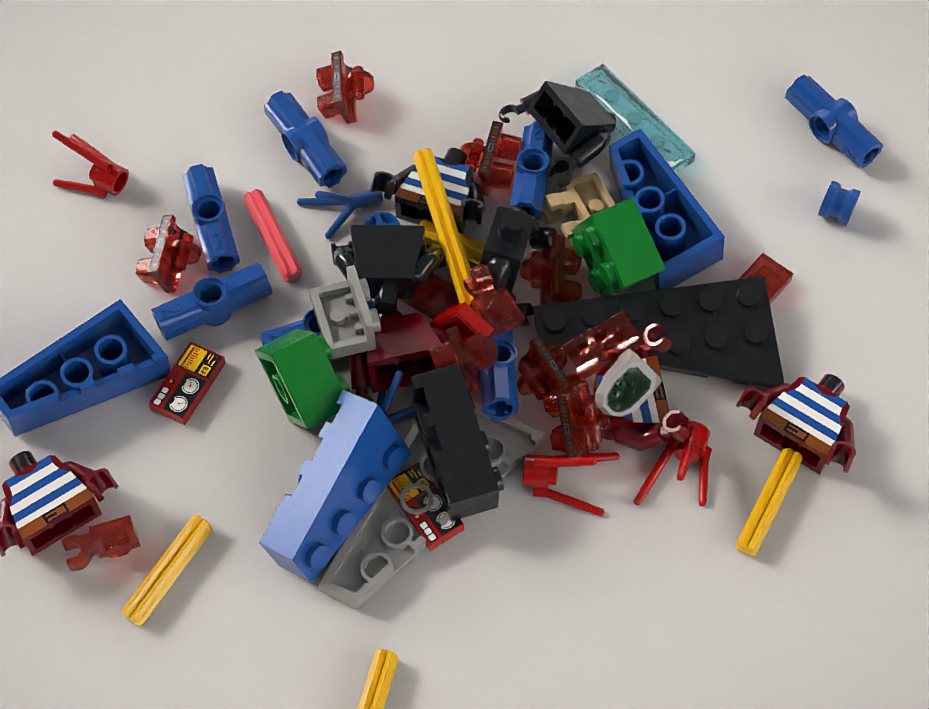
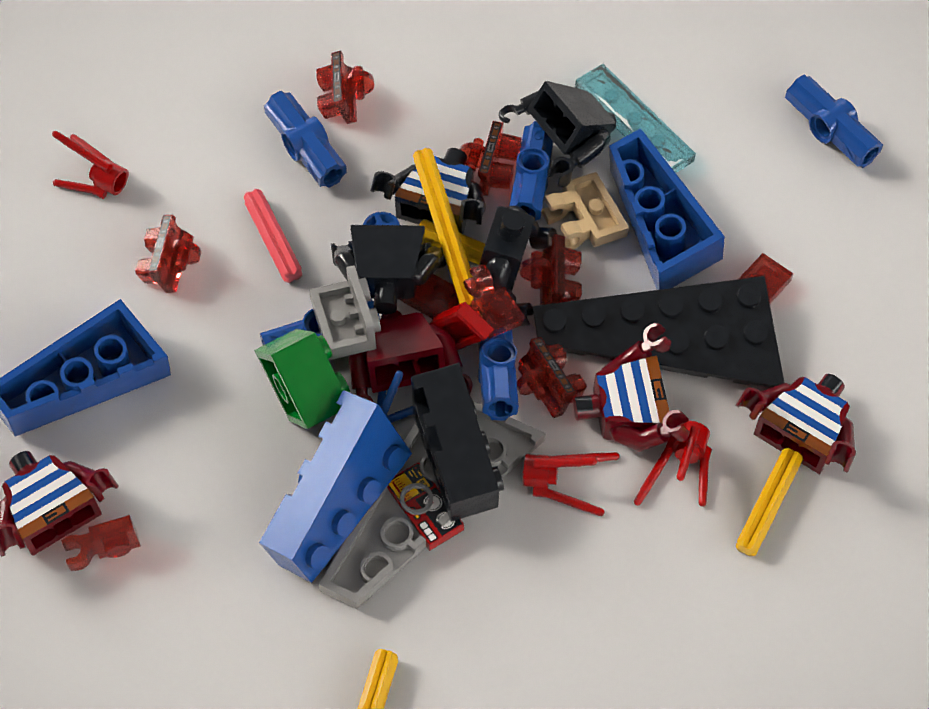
(167, 570): yellow axle -> none
(187, 383): tile -> none
(194, 310): blue piece -> none
(210, 218): blue piece -> none
(351, 202): blue plant -> none
(476, 354): clear red hips -> none
(579, 420): clear red hips -> none
(603, 344): clear red hips -> none
(617, 248): green brick -> none
(626, 385): rock -> none
(839, 203): blue wheel -> none

